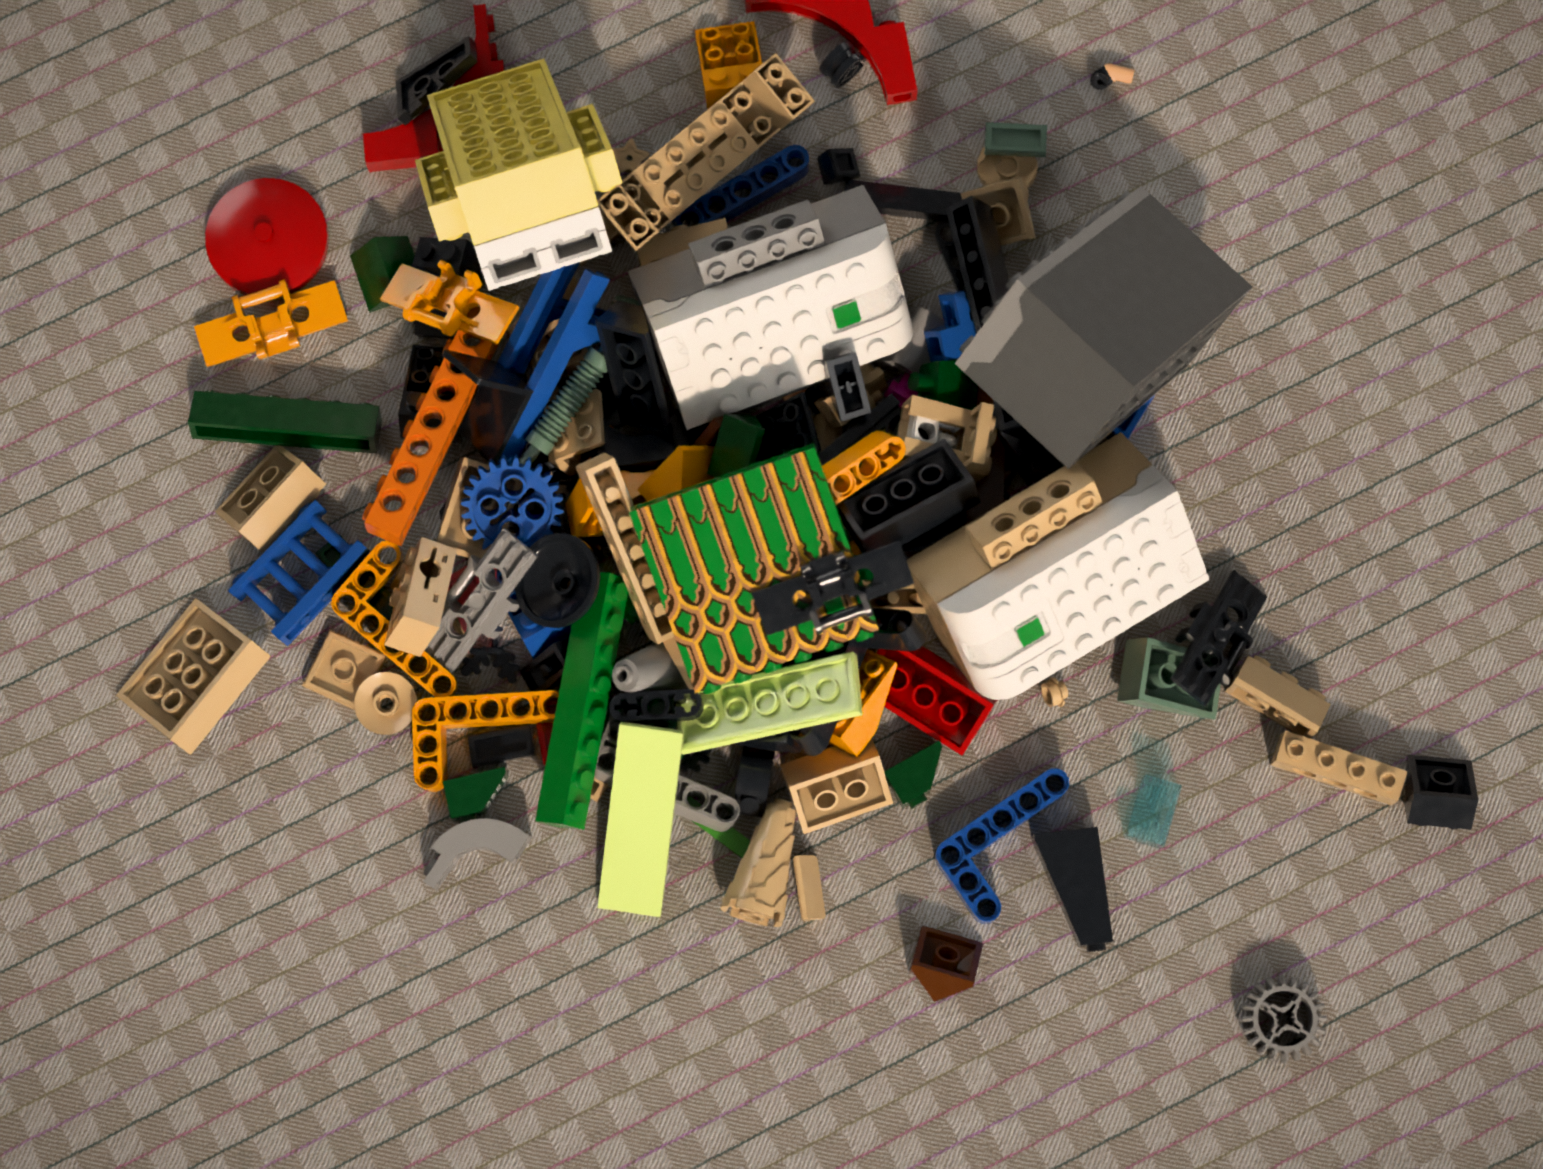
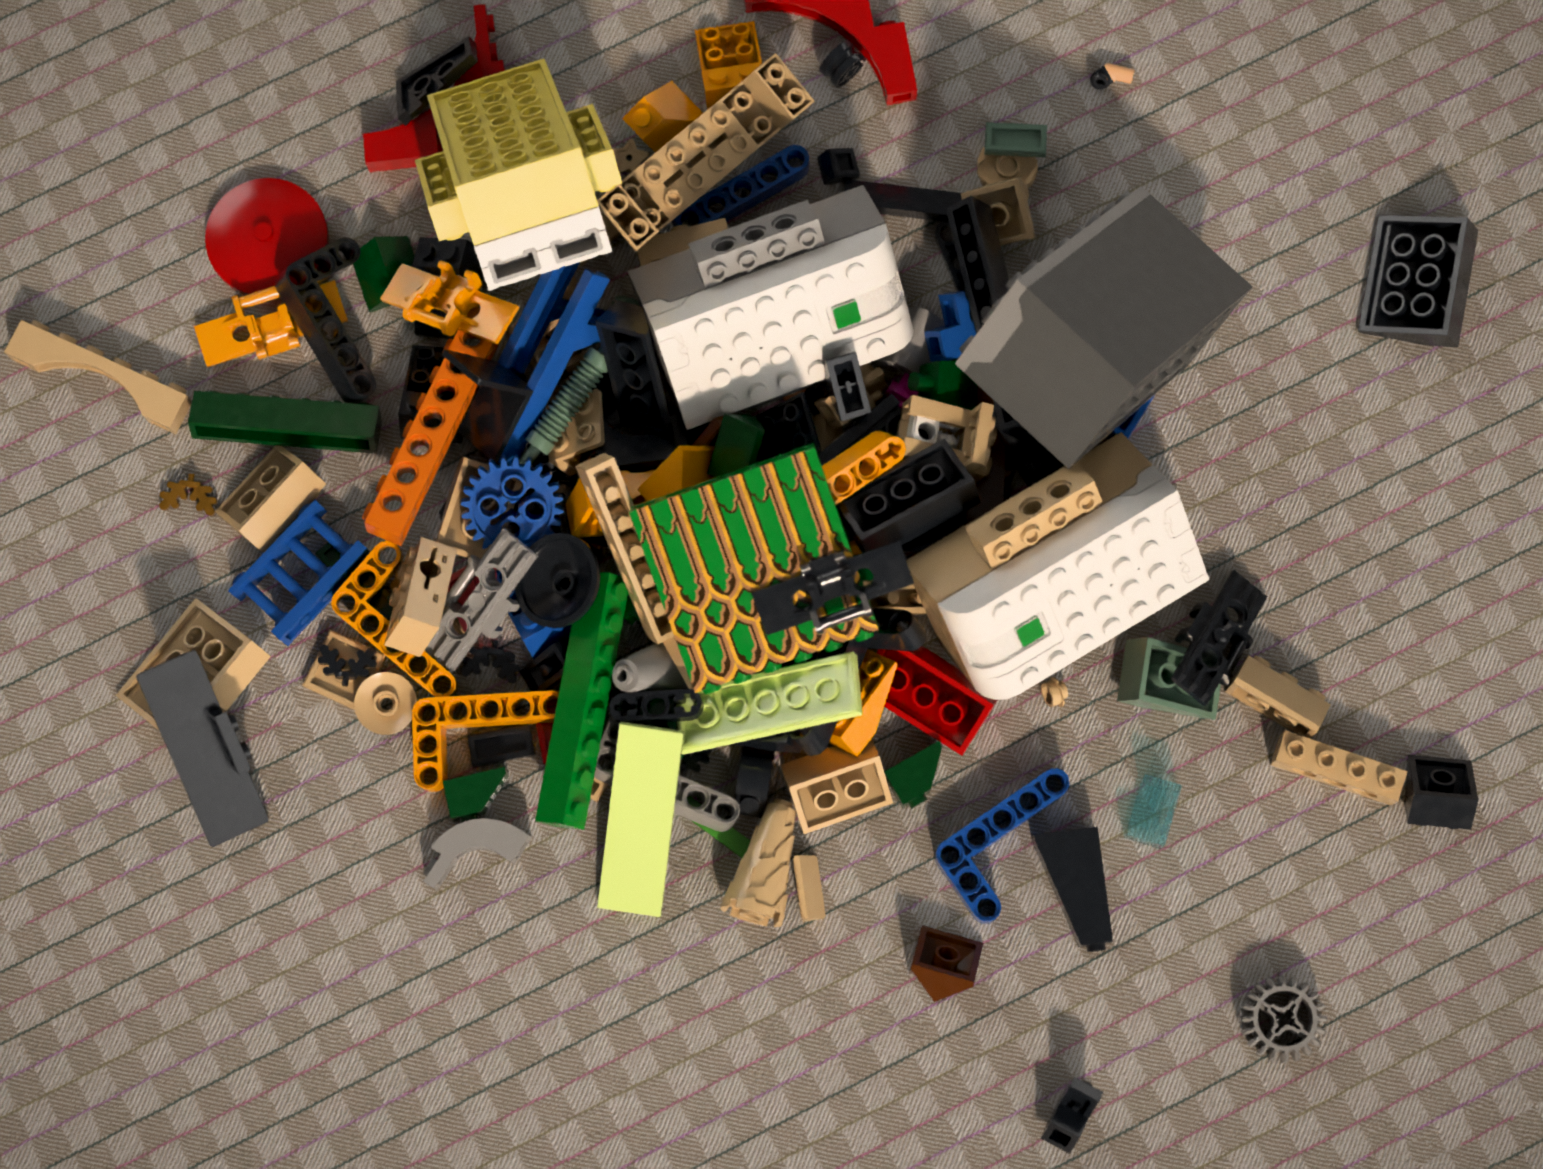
(44, 351): none -> tan arch
(178, 489): none -> pearl gold animal
(203, 747): none -> black bracket
(325, 317): none -> black beam
(357, 669): none -> black animal
(662, 115): none -> light orange slope
(1071, 1114): none -> black brick
(1419, 279): none -> black slope

